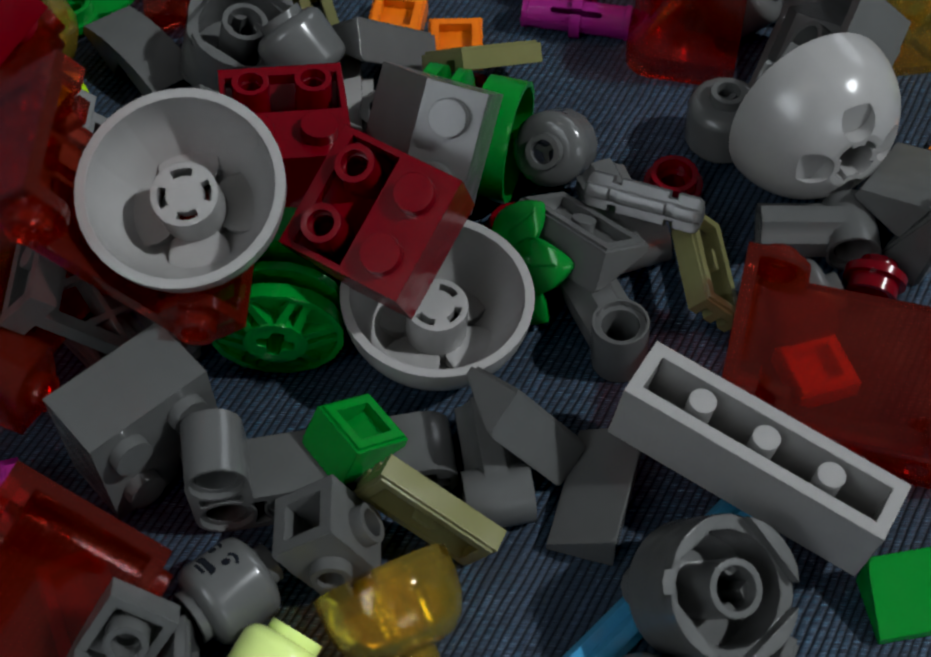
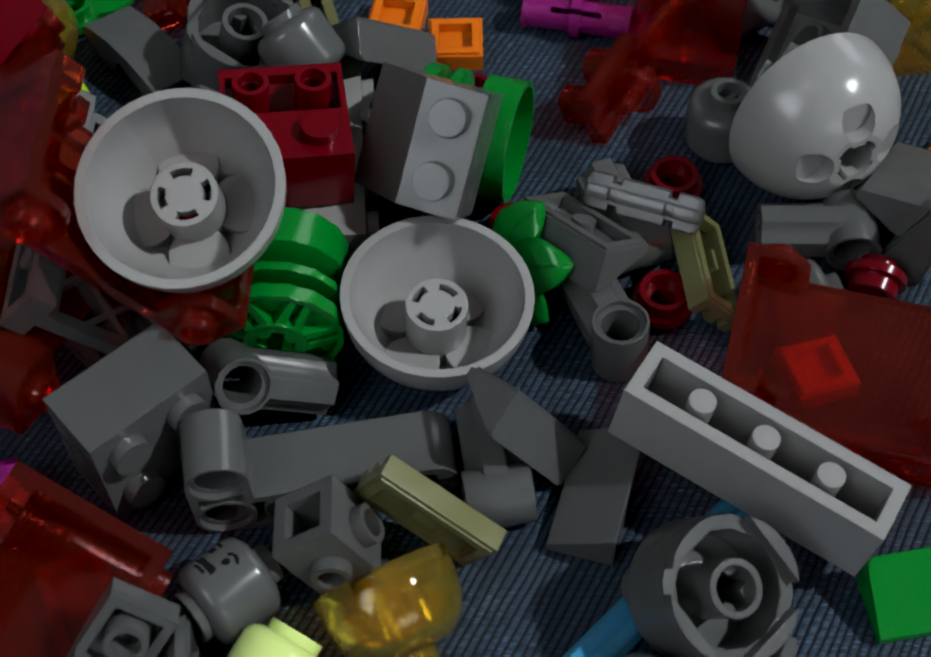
(271, 379): none -> dark grey piece
(352, 437): green slope -> none
(379, 220): dark red slope -> none
(486, 55): olive tile -> none
(558, 131): dark grey head -> none
(613, 89): none -> clear red hips
(666, 287): none -> dark red plate

